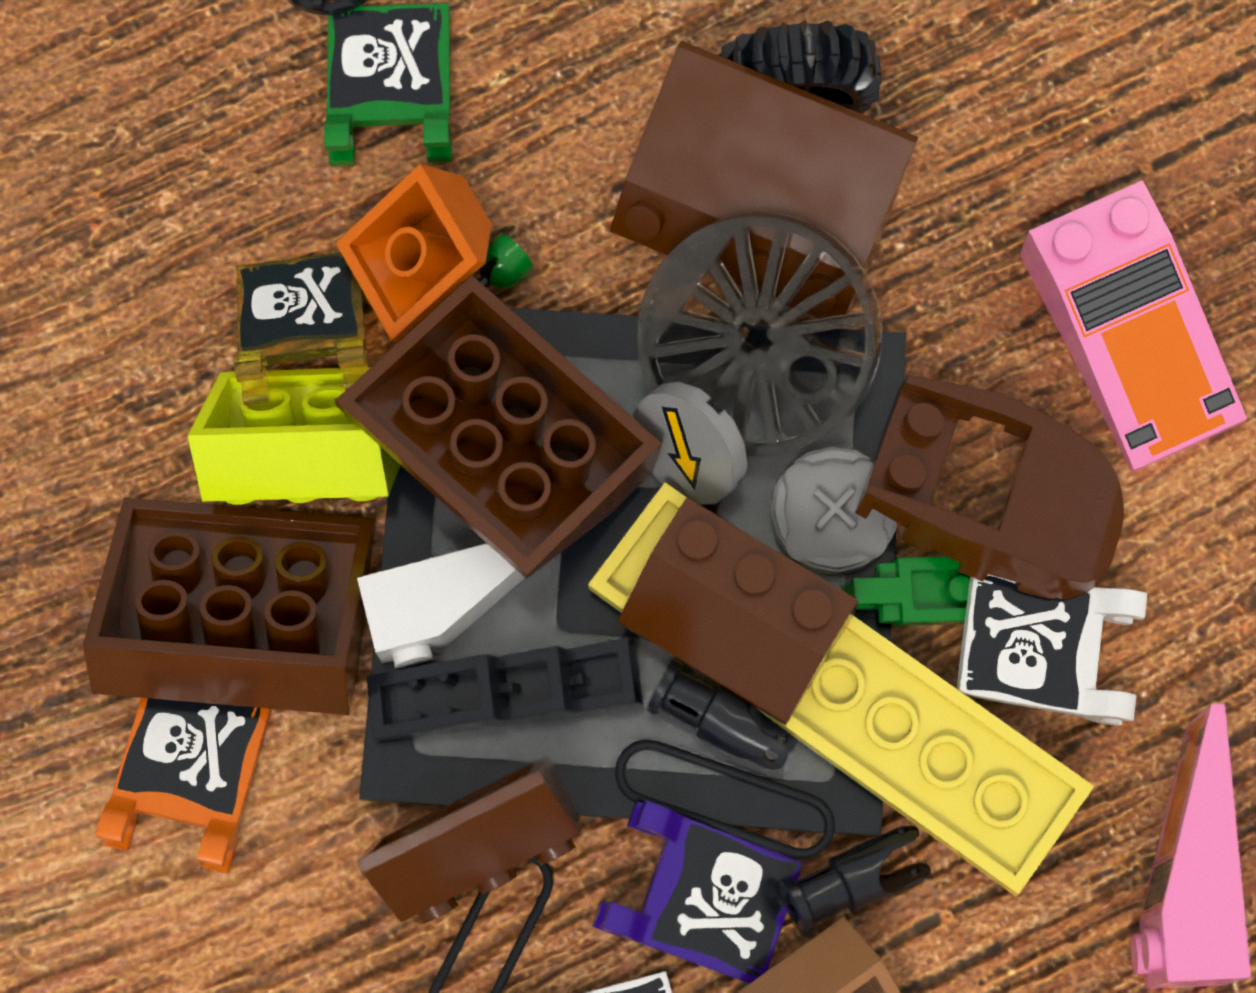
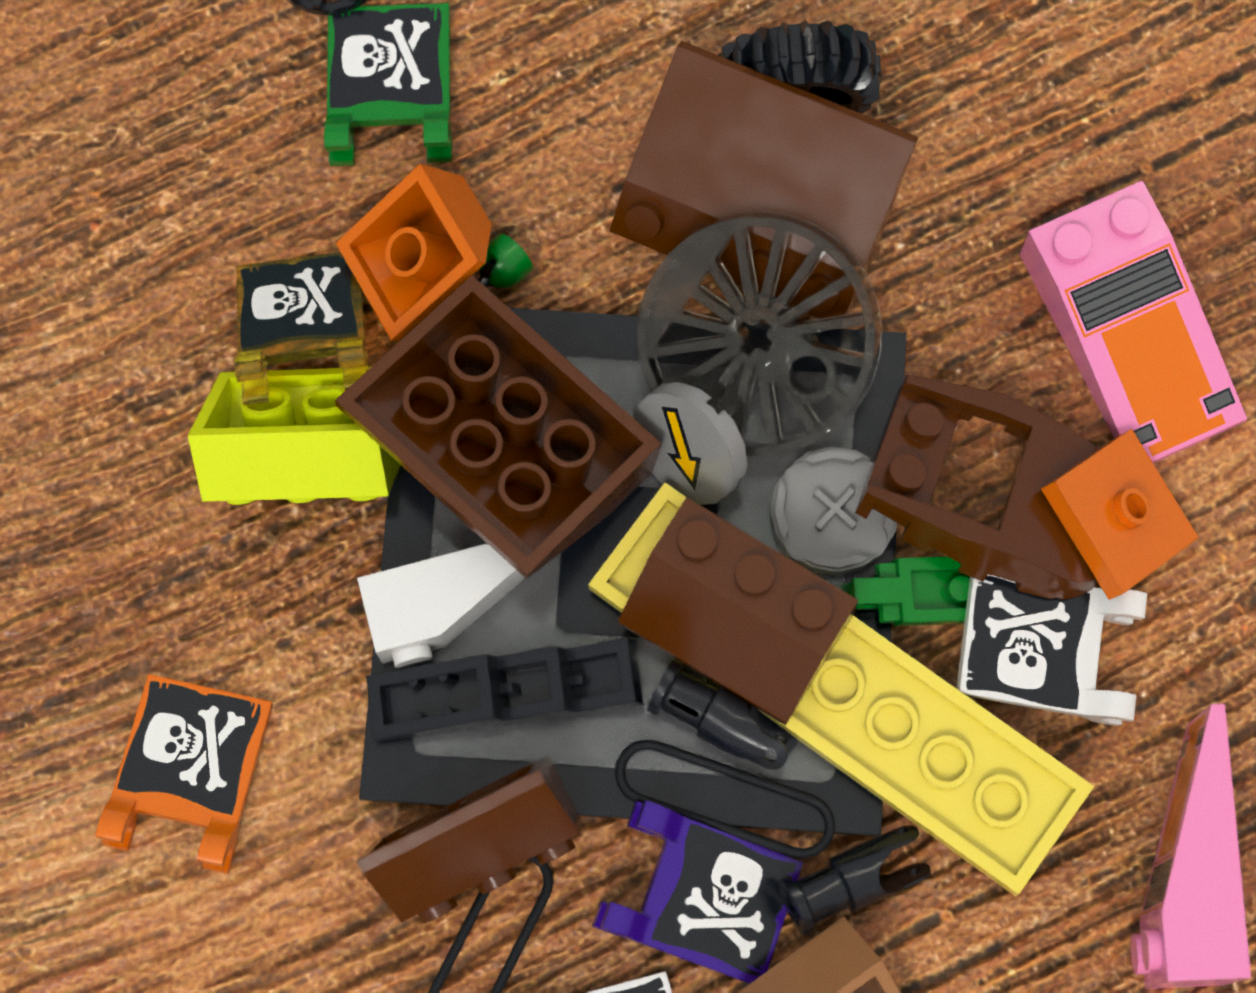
(230, 606): reddish brown slope -> none
(1120, 514): none -> orange plate

